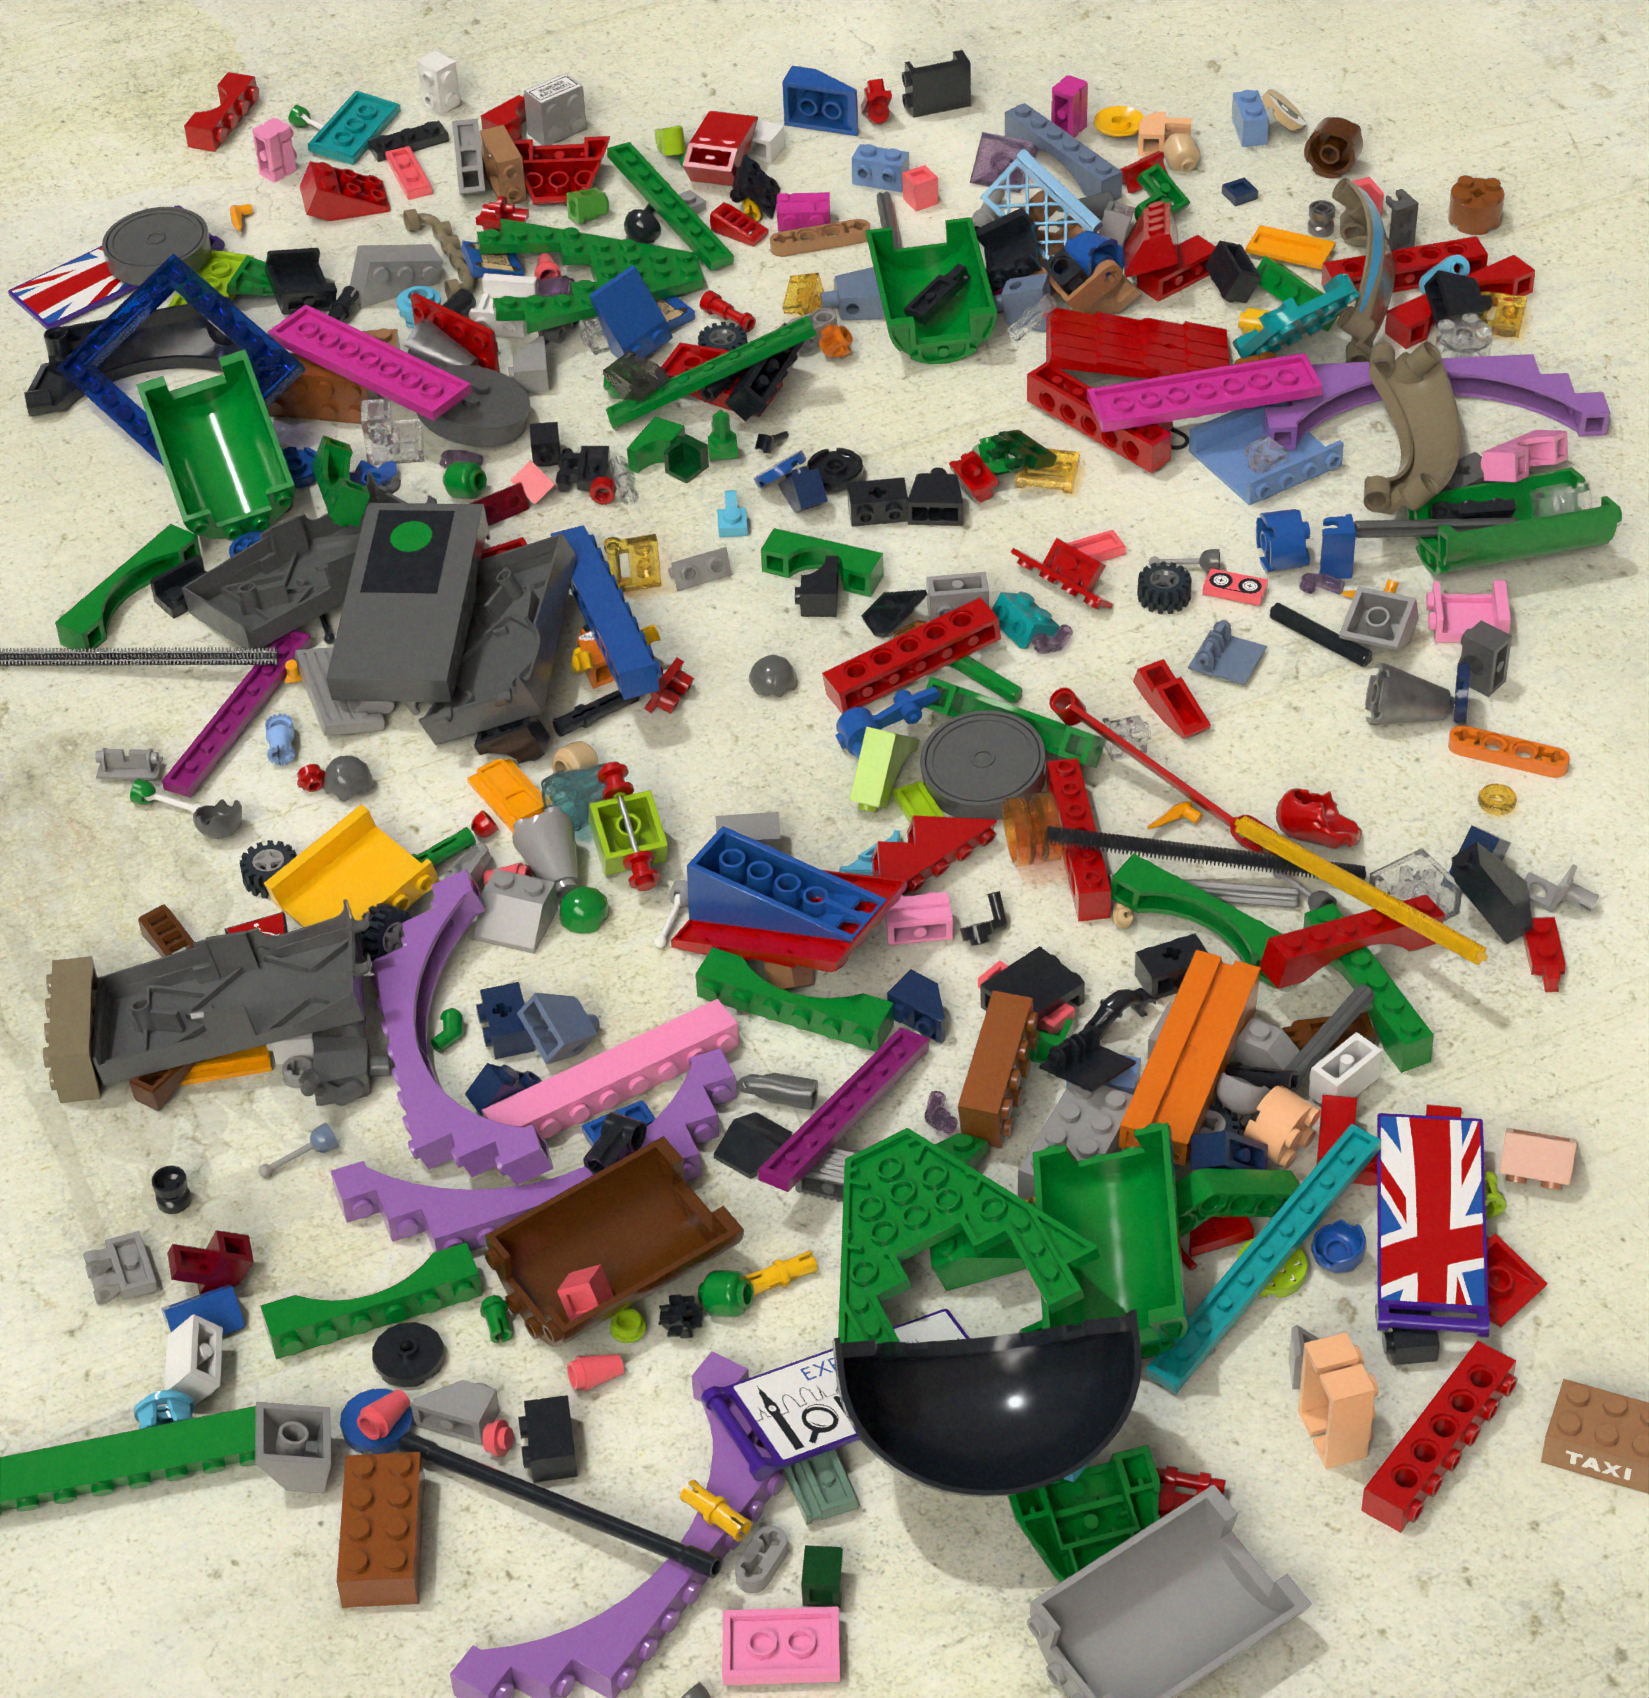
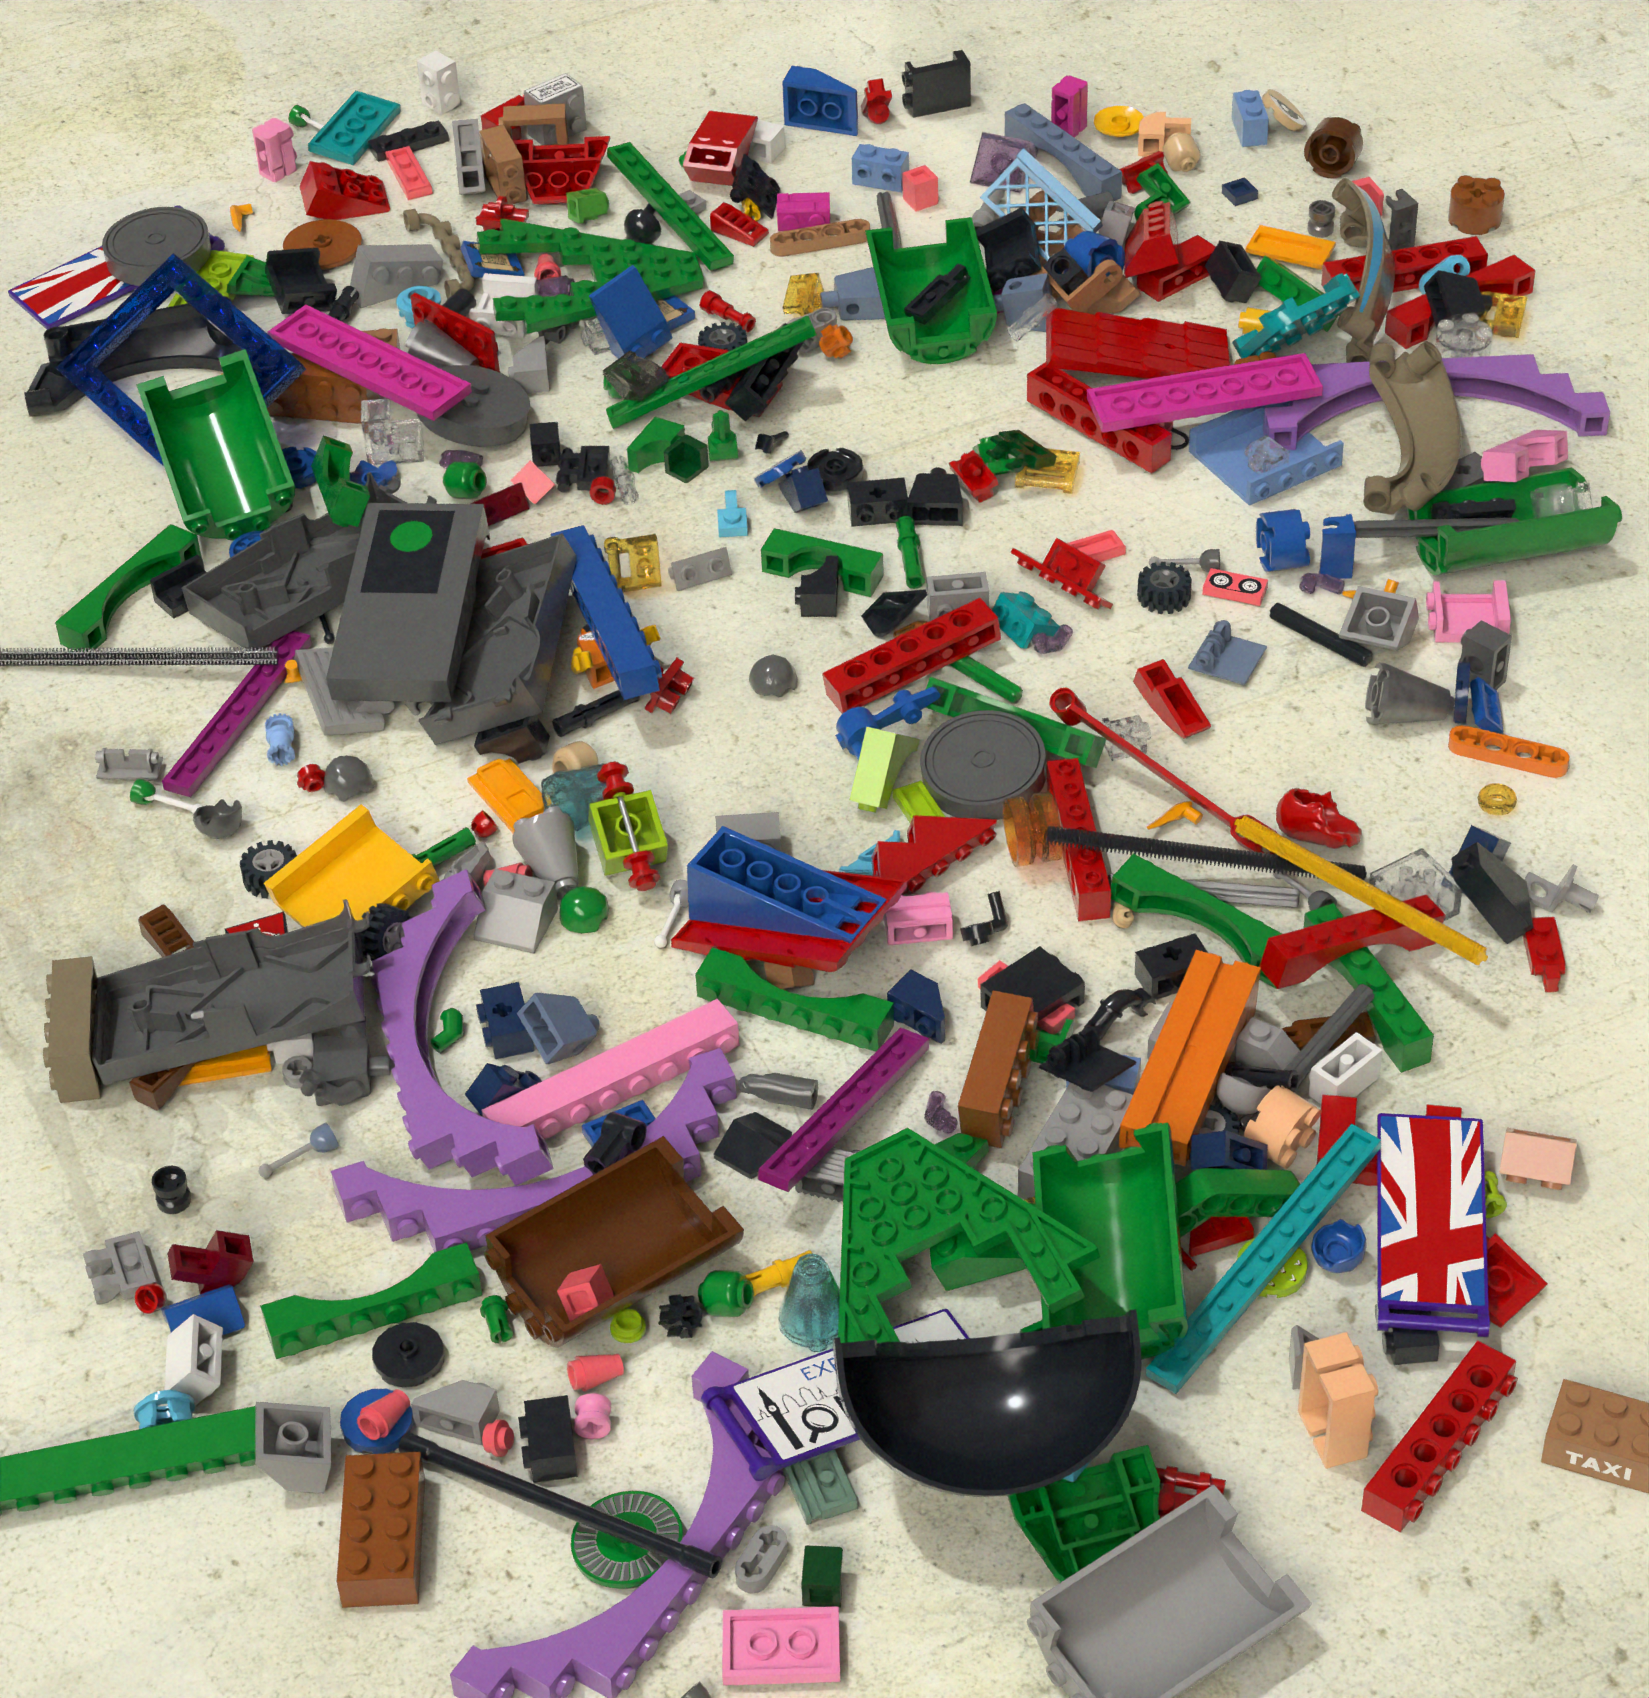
(150, 1301): none -> red hinge
(211, 128): red arch -> none
(334, 238): none -> dark orange piece
(537, 115): none -> medium nougat window
(592, 1416): none -> bright pink wheel
(621, 1564): none -> piece
(670, 140): lime piece -> none
(715, 1510): yellow pin -> none
(810, 1305): none -> clear light blue cone
(909, 544): none -> green pin
(1486, 706): none -> blue plate

